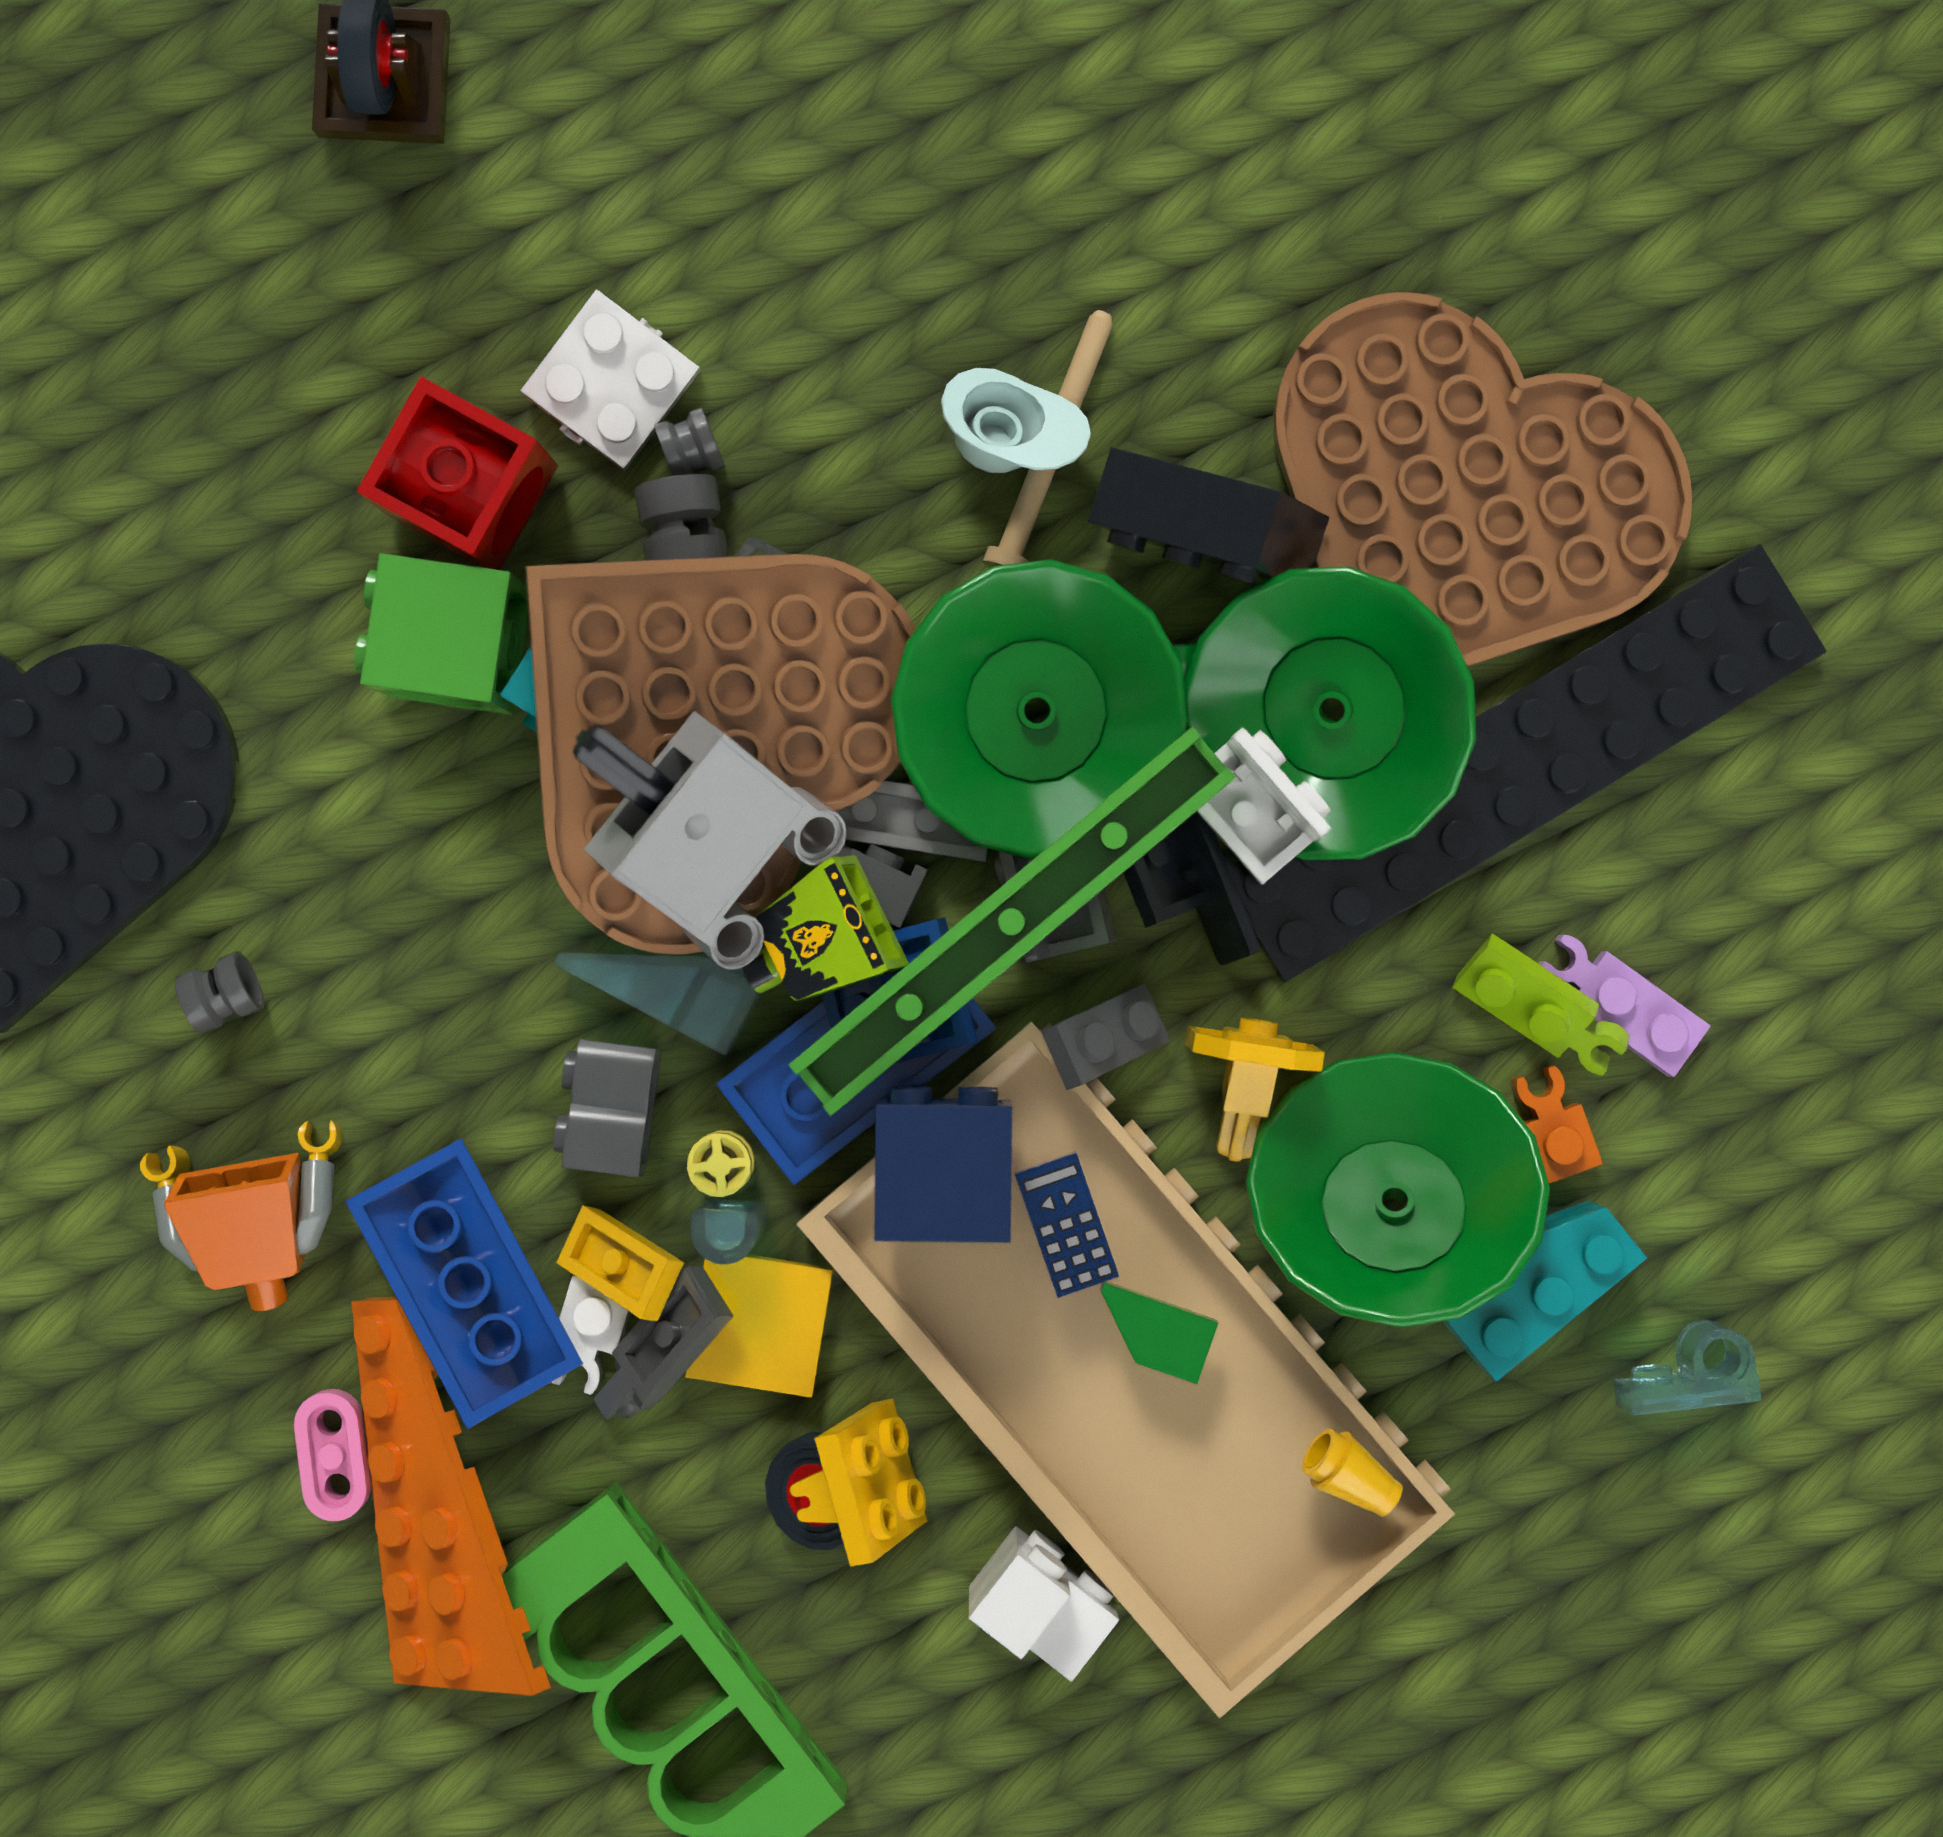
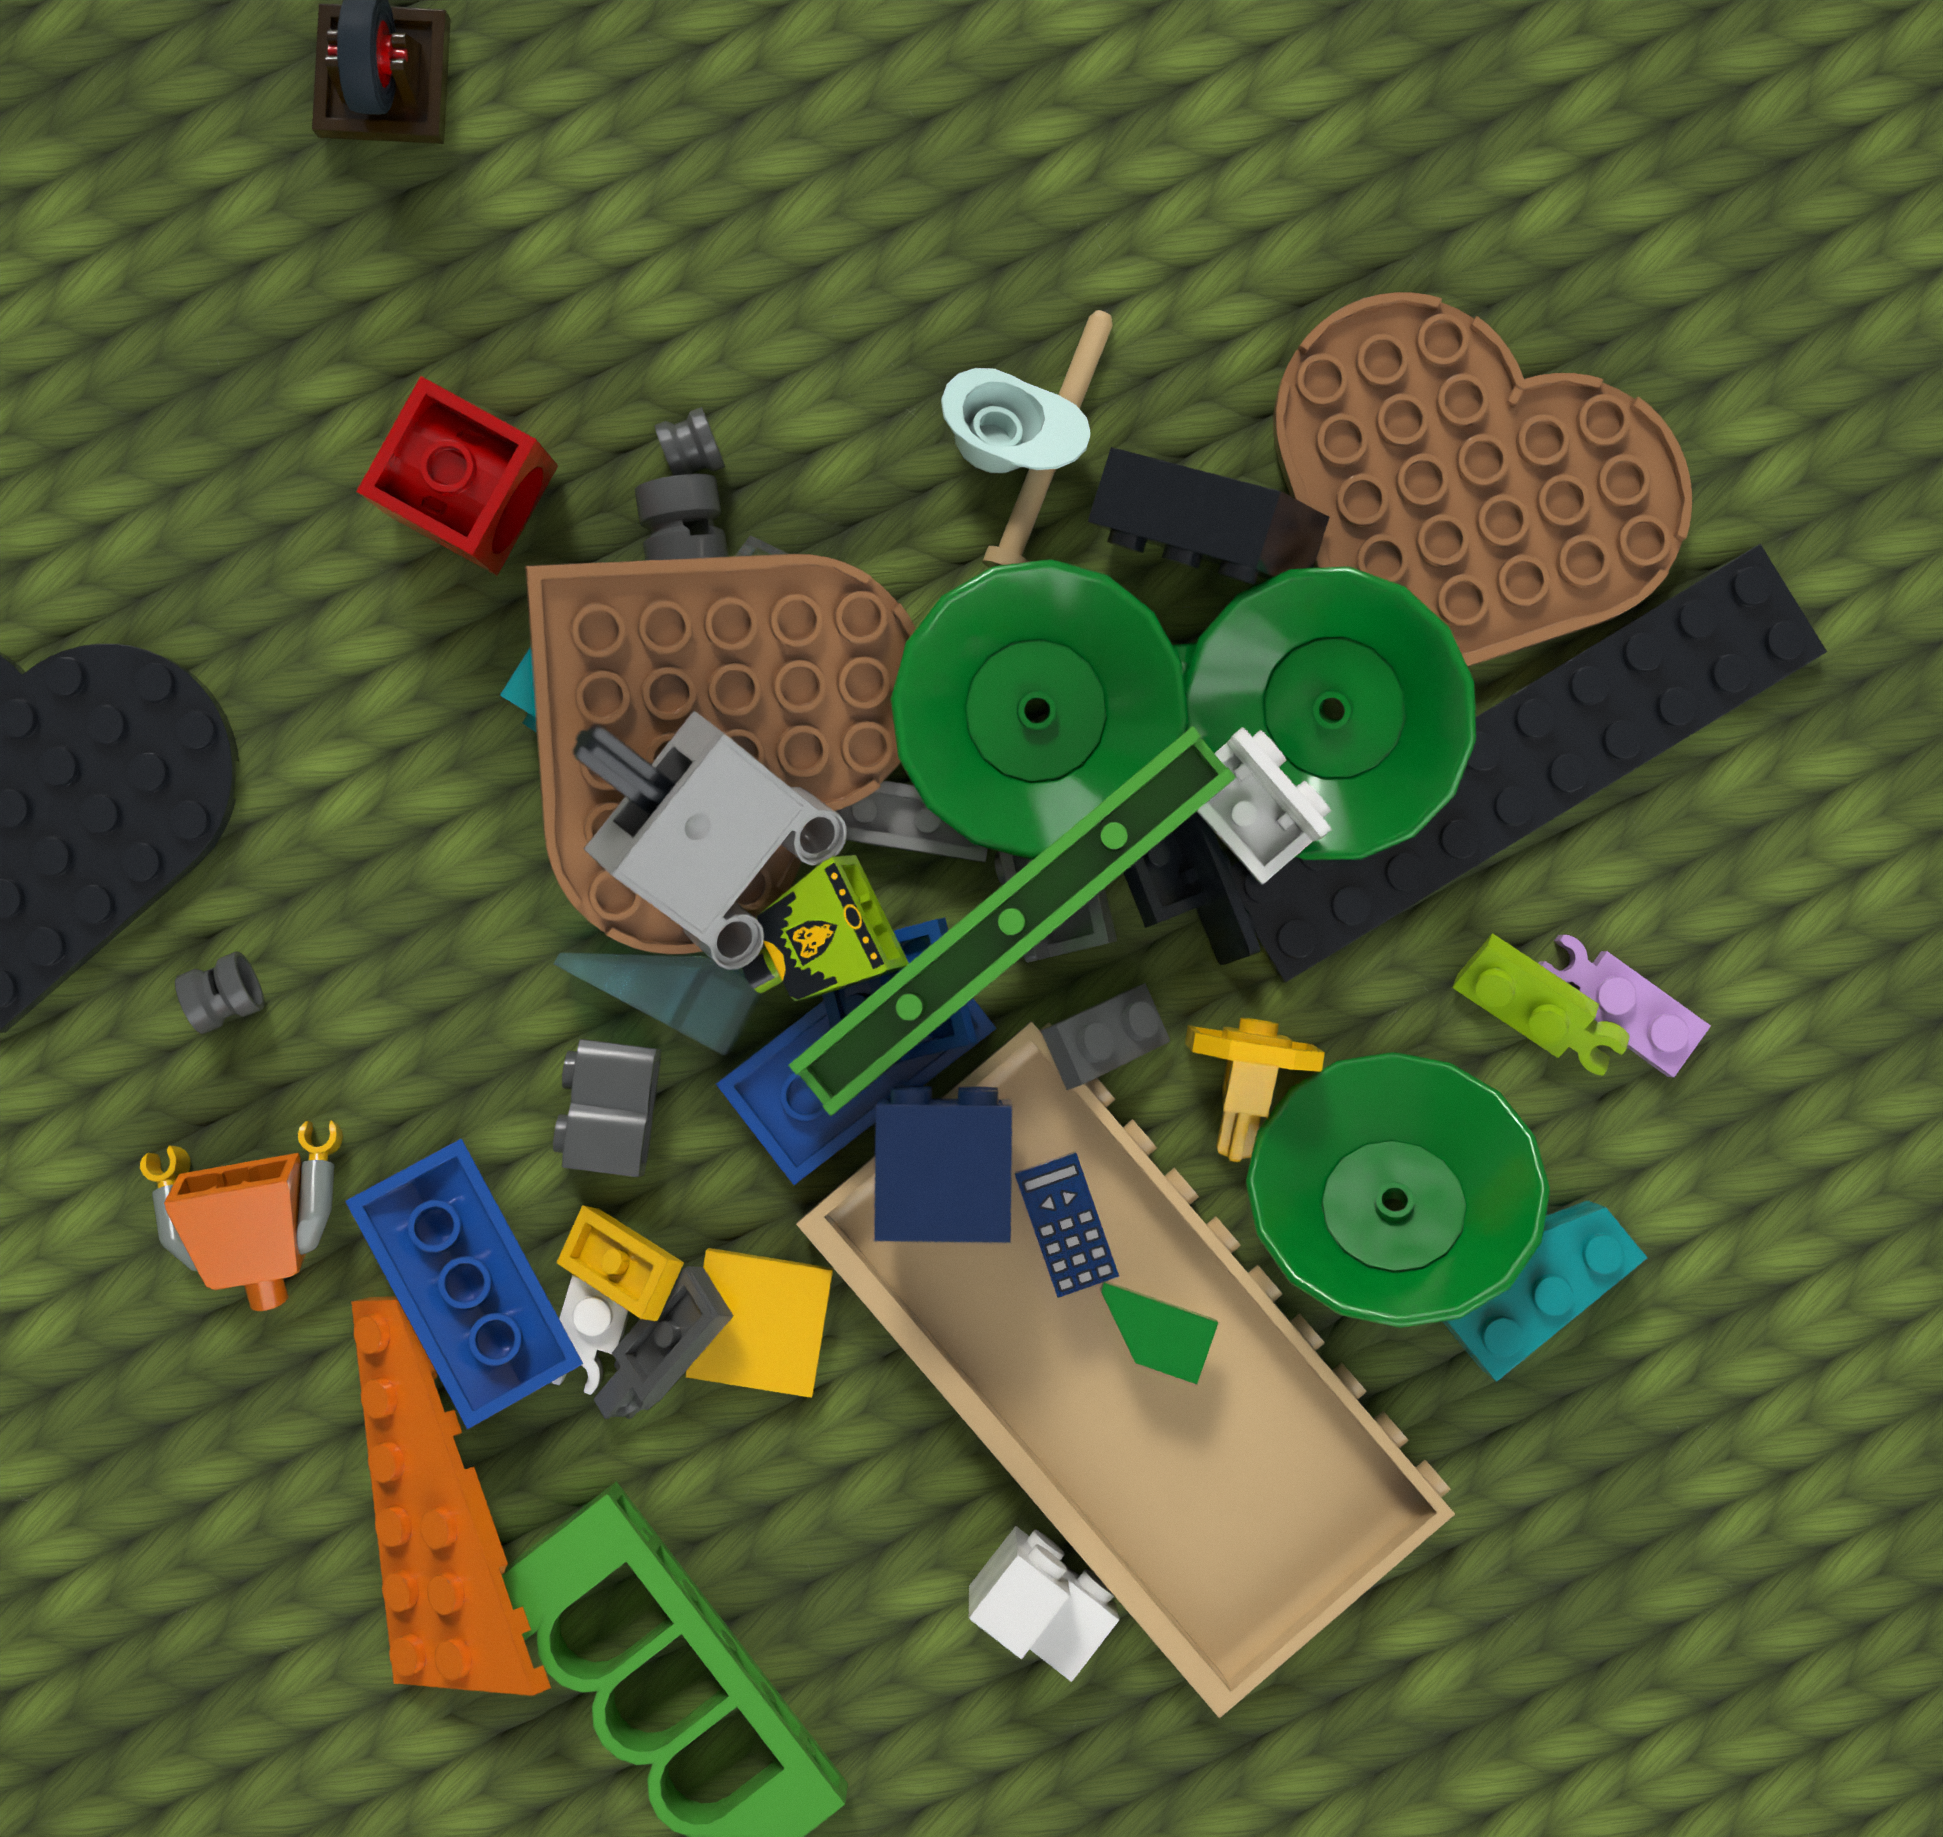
(332, 1452): bright pink plate -> none
(442, 633): bright green brick -> none
(610, 380): white plate -> none
(711, 1174): light yellow wheel -> none
(728, 1228): clear light blue brick -> none
(848, 1486): yellow plate -> none
(893, 888): dark grey brick -> none
(1349, 1472): yellow cone -> none
(1560, 1131): orange plate -> none
(1660, 1390): clear light blue plate -> none

